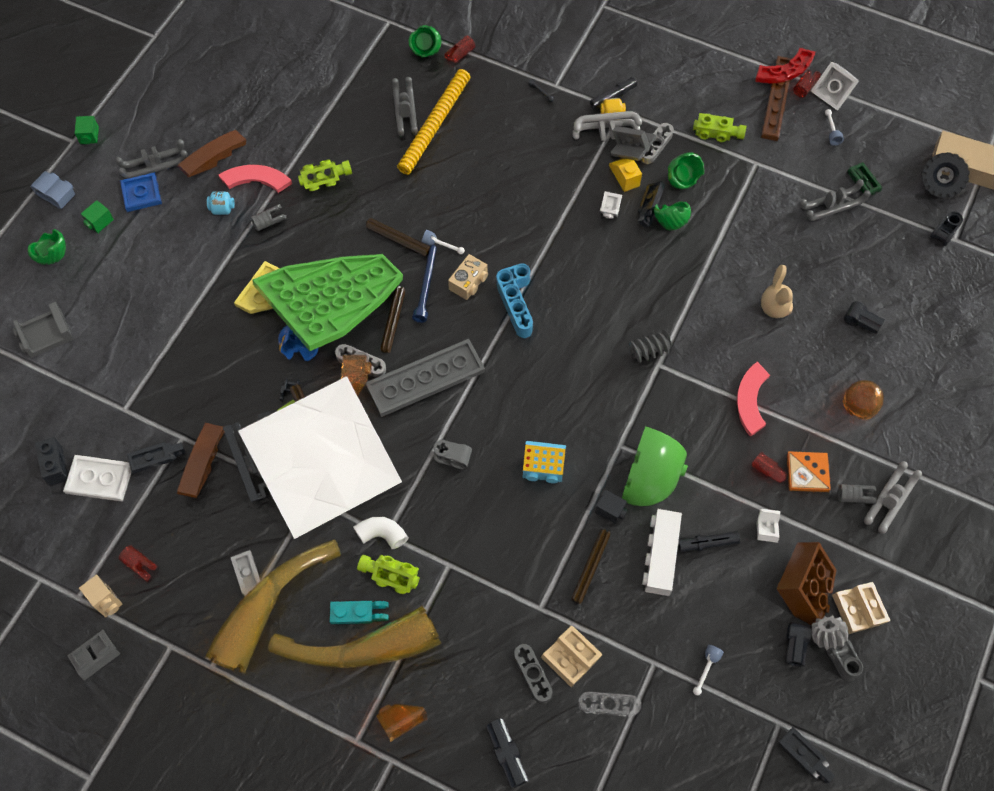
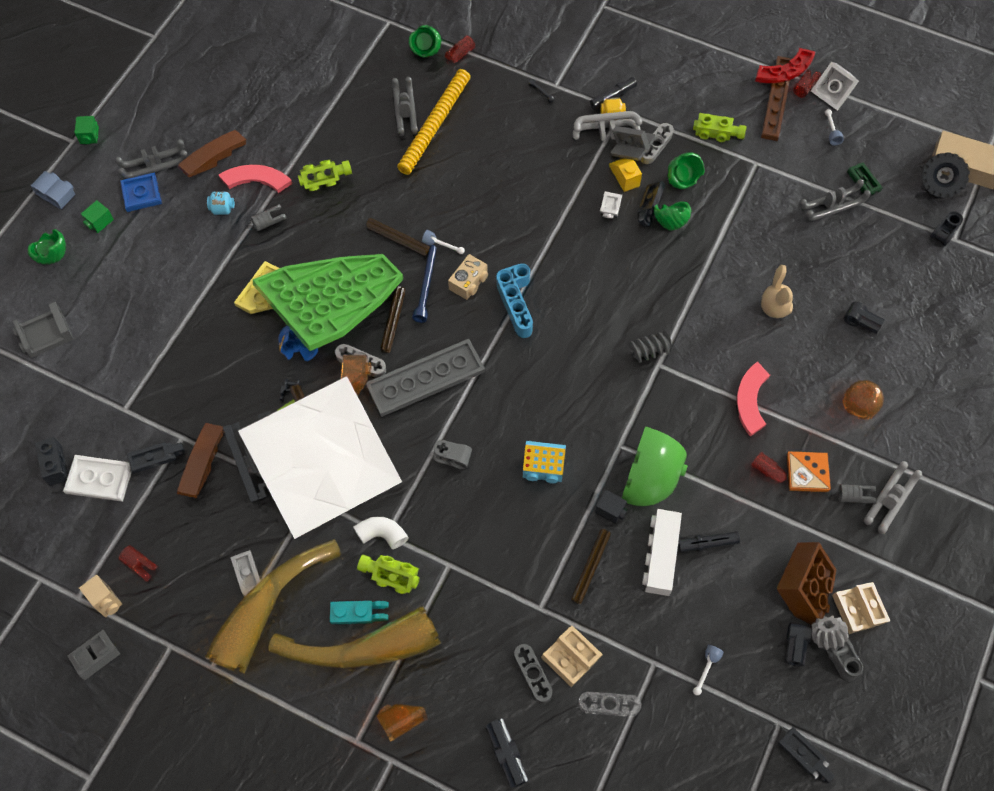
(768, 525): white bracket -> none

